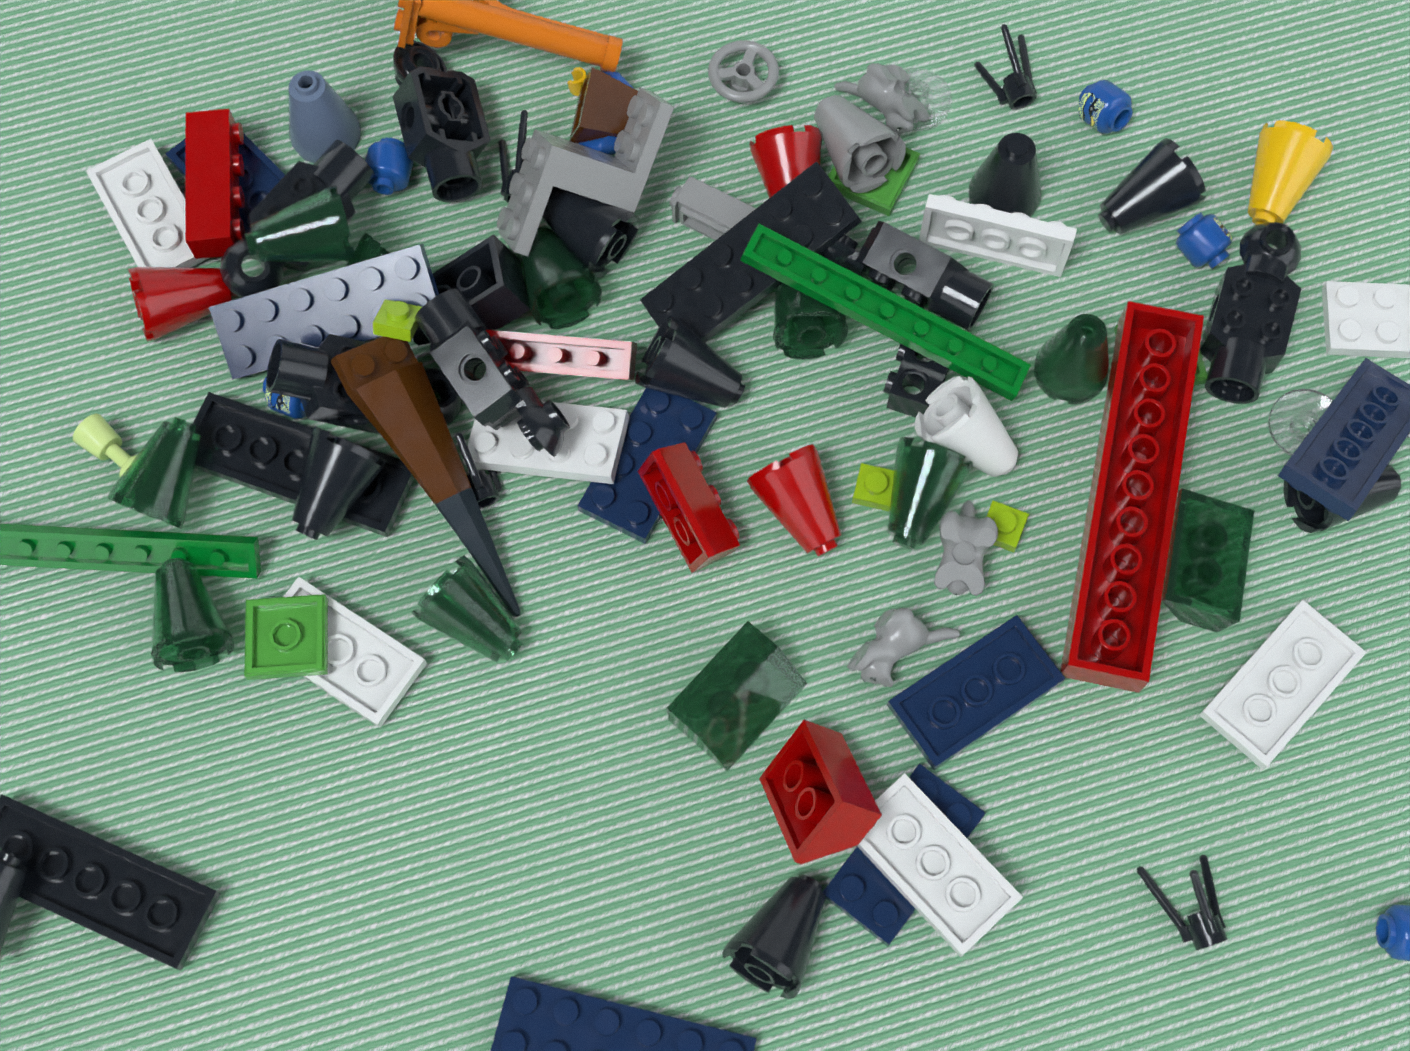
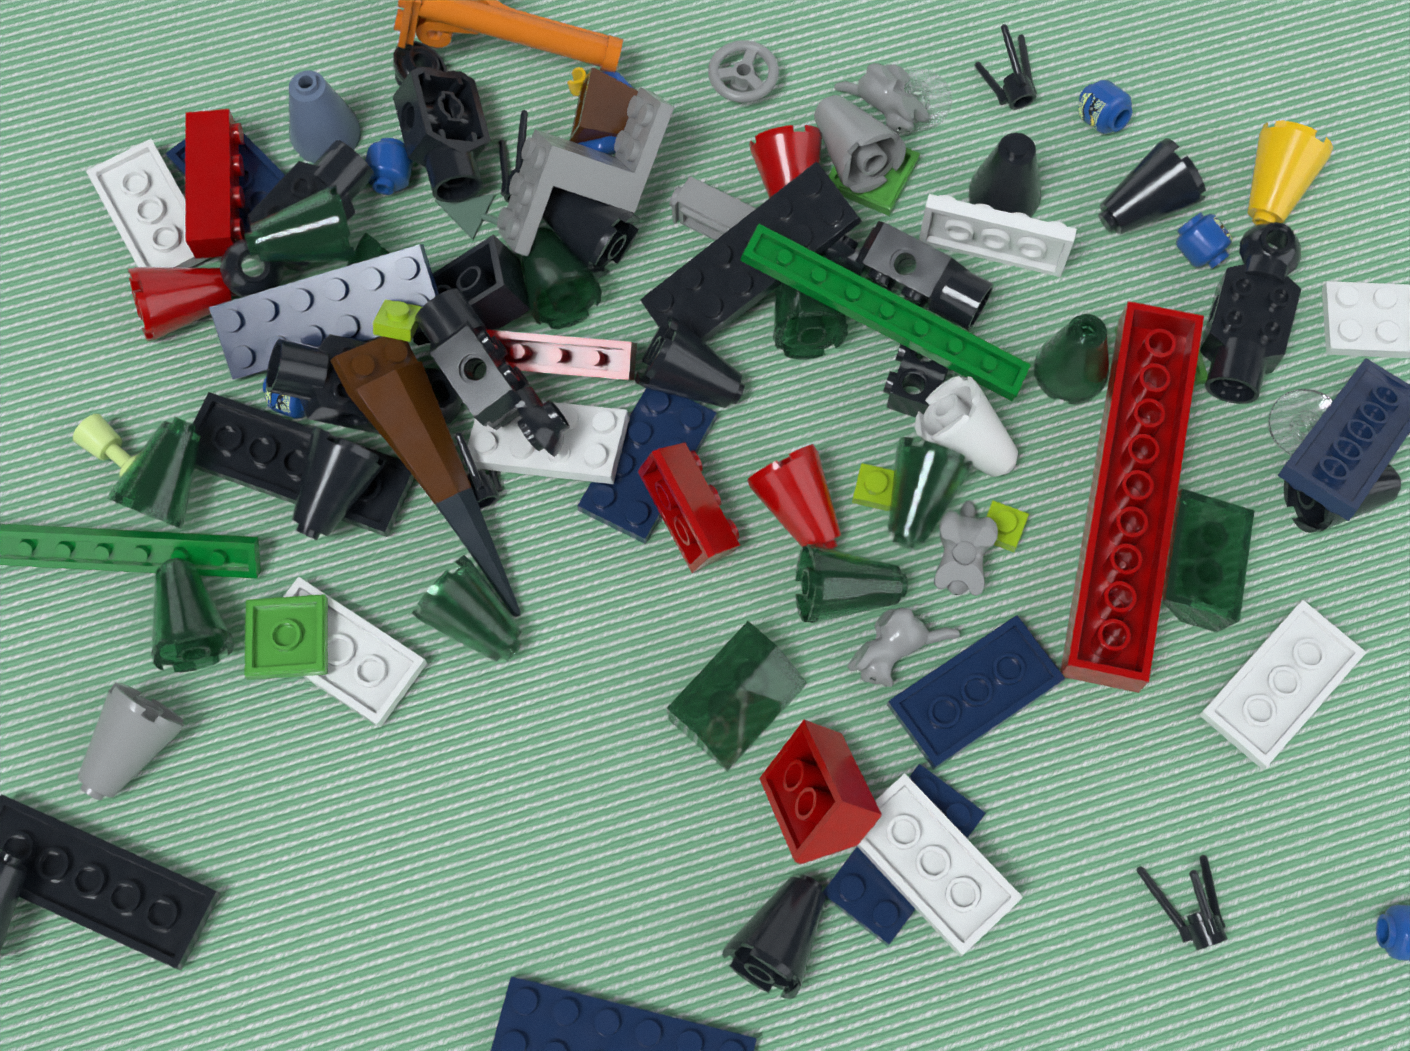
(125, 740): none -> light grey cone
(470, 212): none -> sand green piece
(844, 583): none -> clear green cone

